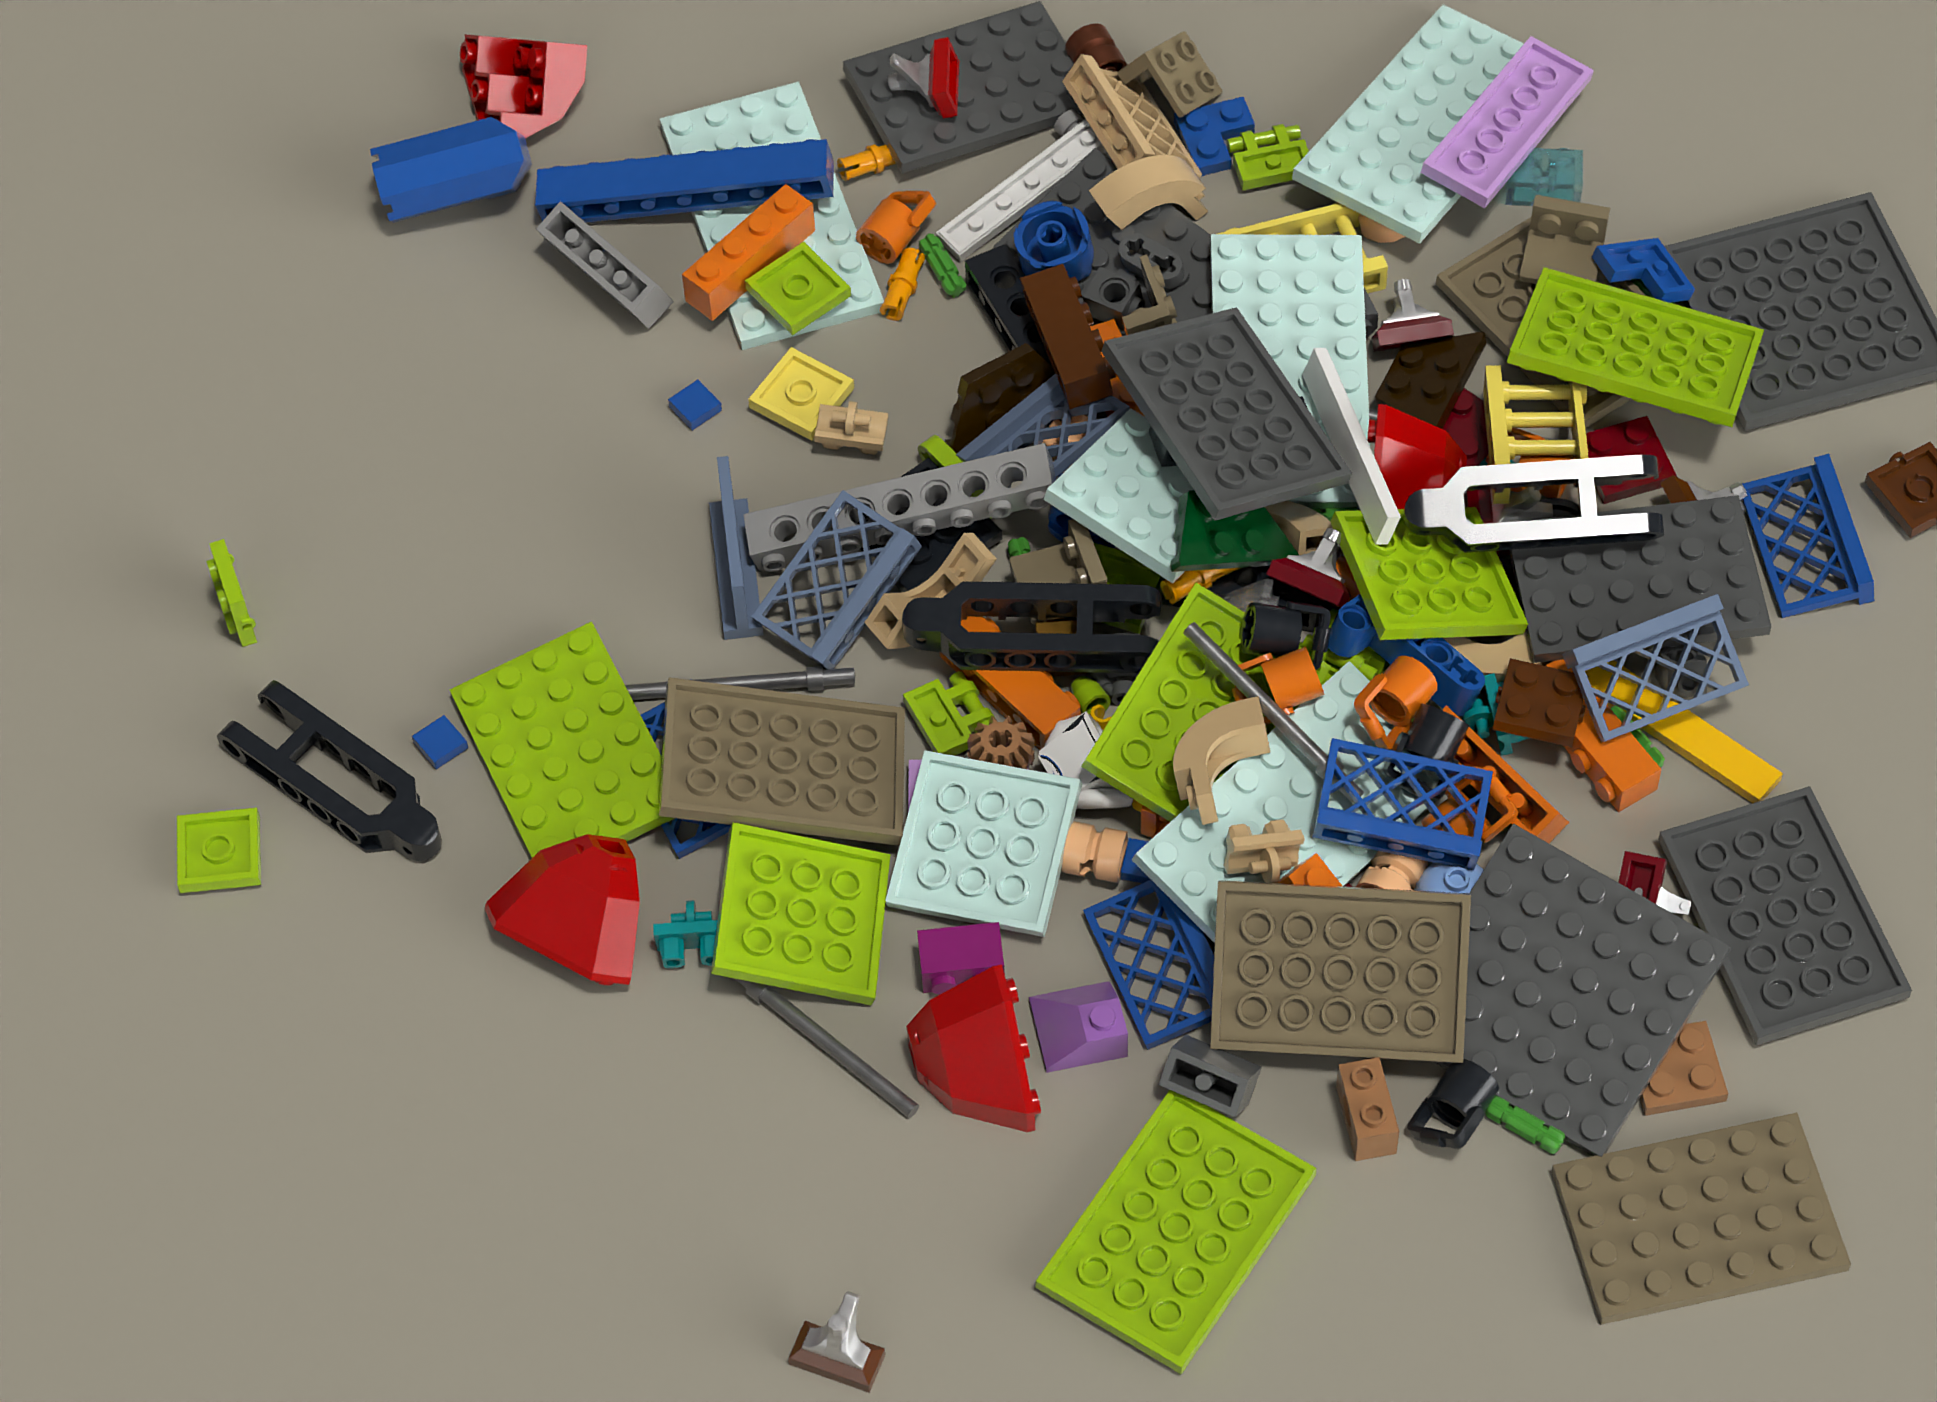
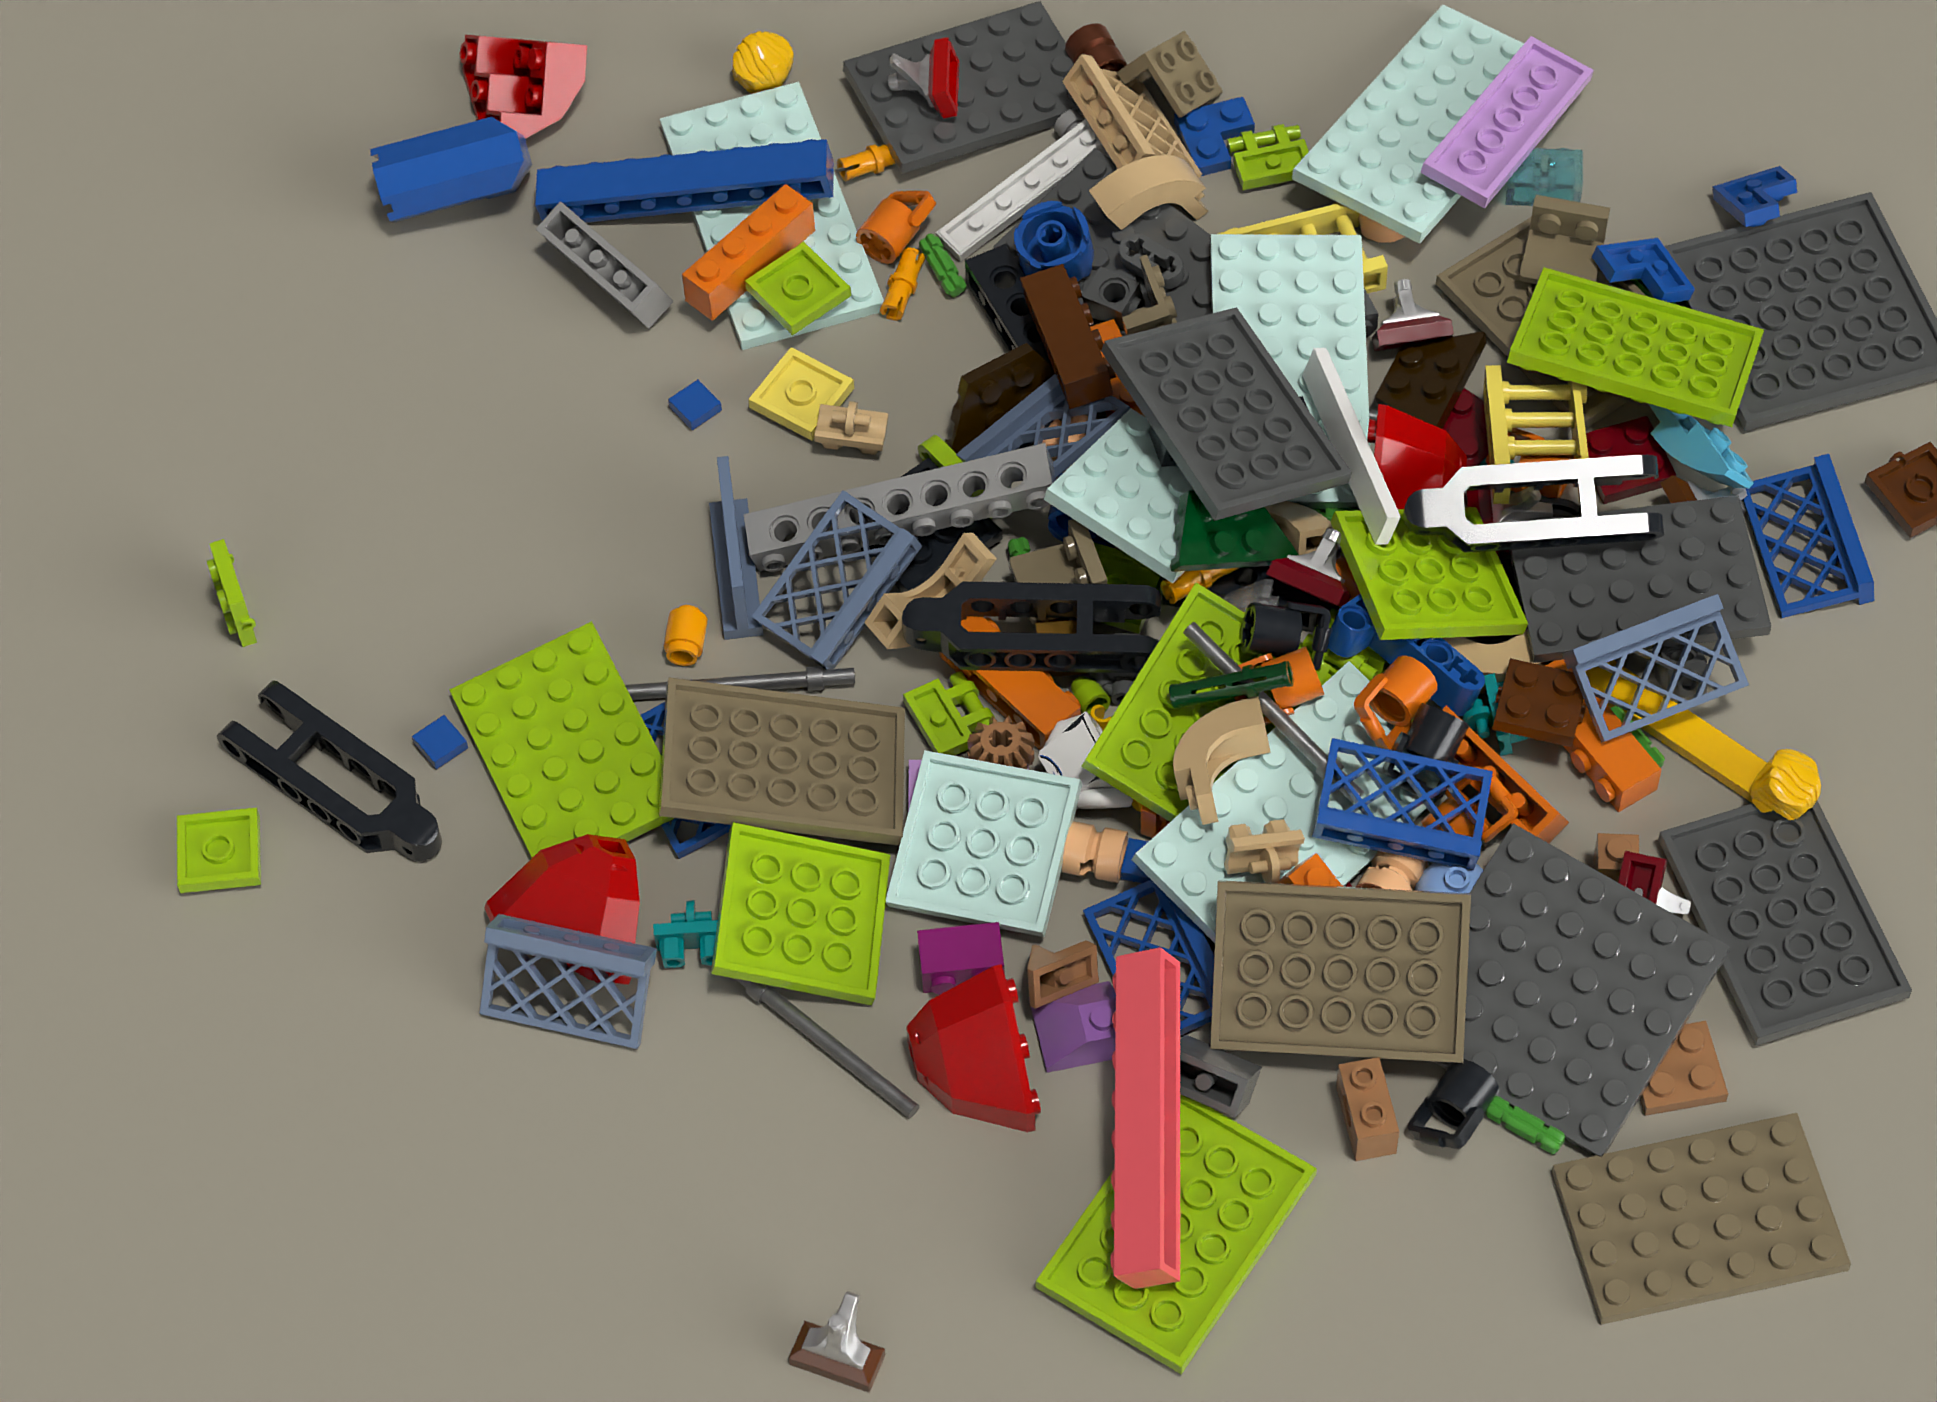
(566, 947): none -> sand blue fence
(685, 635): none -> light orange brick
(762, 61): none -> yellow hair
(1061, 972): none -> medium nougat slope
(1146, 1119): none -> coral brick
(1277, 676): none -> dark green pin
(1610, 852): none -> medium nougat brick
(1700, 448): none -> medium azure slope
(1755, 196): none -> blue plate
(1787, 784): none -> yellow hair

